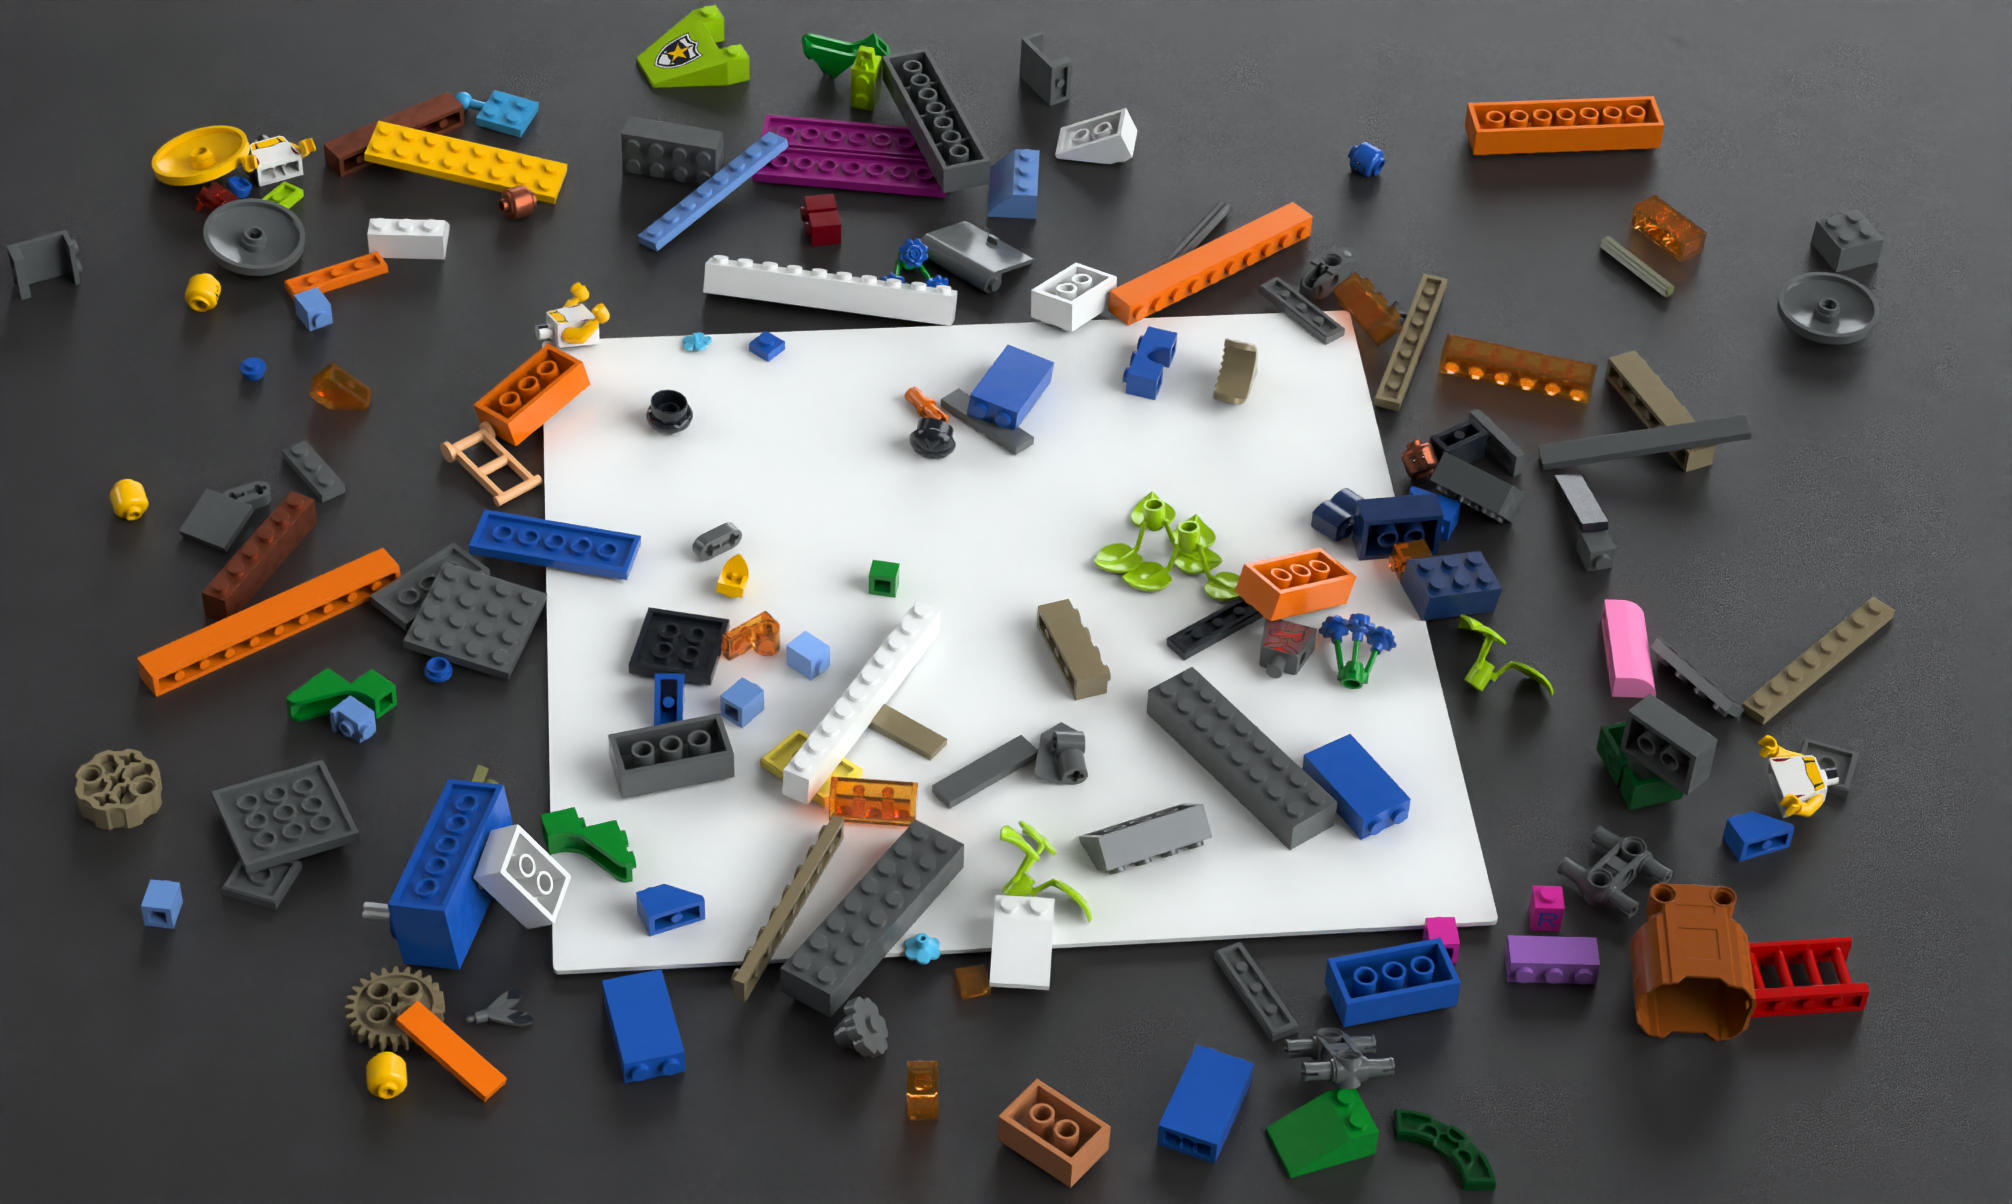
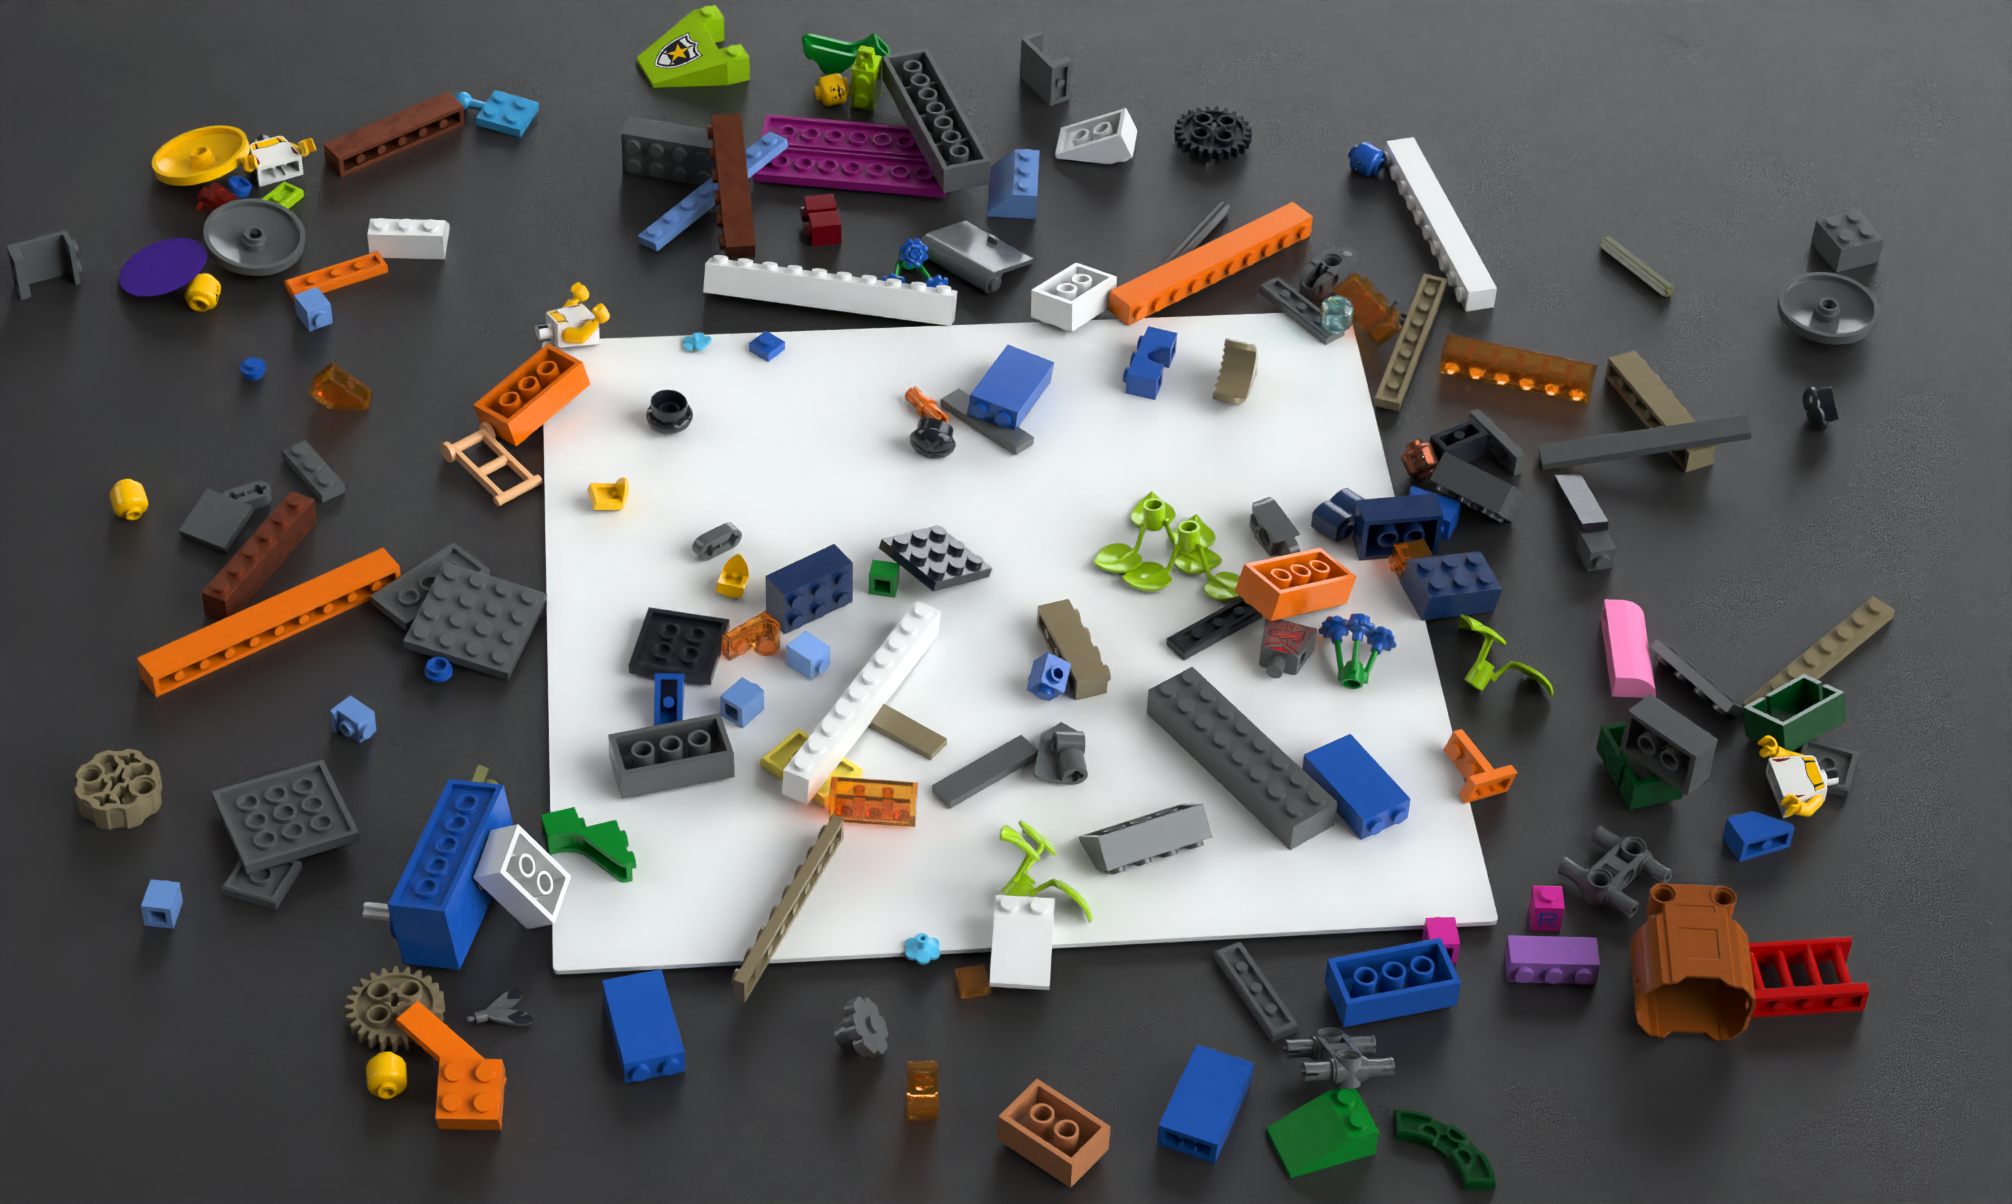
(163, 267): none -> dark purple sticker
(329, 689): green arch -> none
(464, 161): yellow plate -> none
(470, 1094): none -> orange brick
(517, 202): copper head -> none
(555, 544): blue plate -> none
(609, 495): none -> yellow plate
(668, 908): blue slope -> none
(733, 186): none -> copper brick
(809, 588): none -> dark blue brick
(832, 89): none -> yellow head
(872, 918): dark grey brick -> none
(935, 558): none -> black plate
(1048, 677): none -> blue brick
(1231, 134): none -> black gear
(1273, 528): none -> dark grey piece
(1336, 314): none -> clear light blue head
(1440, 224): none -> white brick
(1480, 775): none -> orange bracket
(1564, 125): orange brick -> none
(1668, 228): clear orange brick -> none
(1795, 712): none -> dark green piece
(1820, 406): none -> black piece

